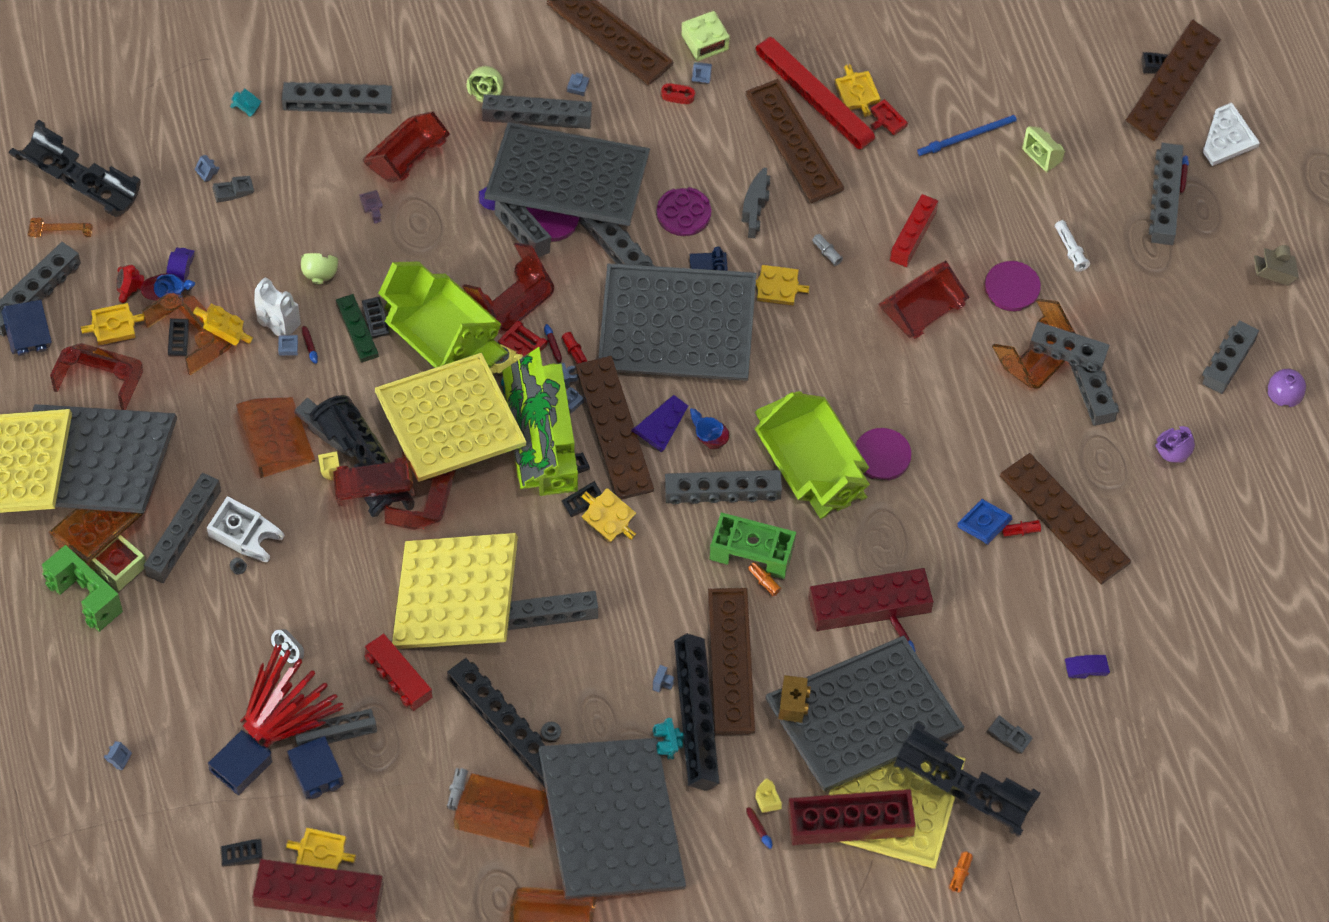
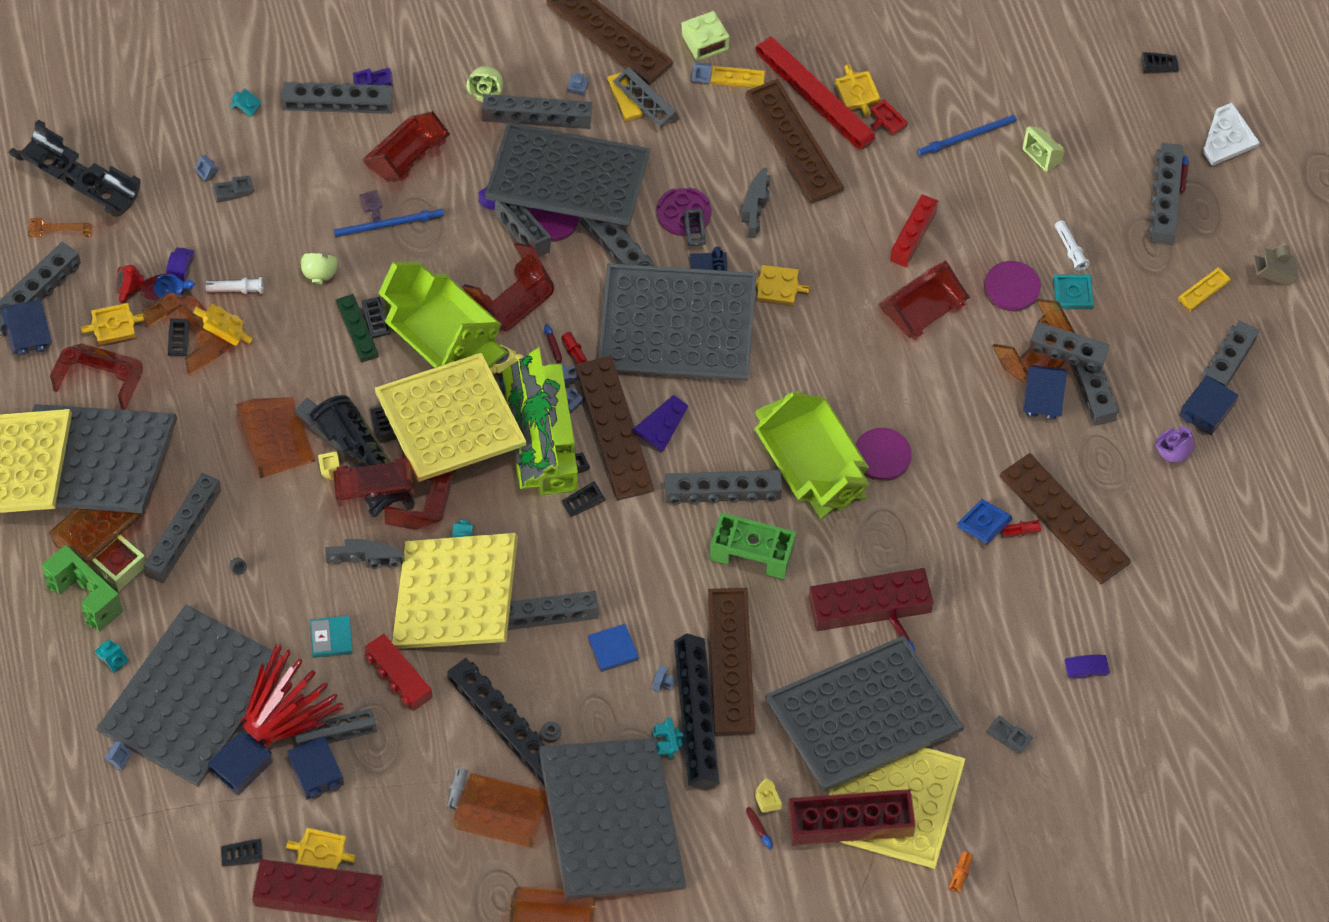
(112, 655): none -> teal bracket
(188, 695): none -> dark grey plate
(244, 285): none -> white pin
(247, 534): white brick -> none
(276, 309): white brick -> none
(288, 345): sand blue tile -> none
(289, 644): light grey plate -> none
(310, 346): dark red piece -> none
(331, 636): none -> teal tile
(372, 552): none -> dark grey slope
(379, 77): none -> dark purple slope
(383, 436): none -> black slope
(424, 216): none -> blue bar
(462, 528): none -> teal bracket
(518, 343): red plate -> none
(608, 515): yellow plate -> none
(613, 647): none -> blue tile
(627, 107): none -> yellow tile
(647, 94): none -> dark grey fence
(677, 93): red beam -> none
(694, 213): none -> black slope
(709, 430): blue hair -> none
(737, 77): none -> yellow tile
(764, 579): orange axle -> none
(793, 699): pearl gold brick -> none
(827, 249): light grey axle -> none
(1012, 797): black piece -> none
(1044, 391): none -> dark blue brick
(1073, 291): none -> teal tile
(1173, 80): reddish brown plate -> none
(1204, 289): none -> yellow tile
(1208, 405): none -> dark blue brick
(1286, 387): medium lavender cylinder -> none

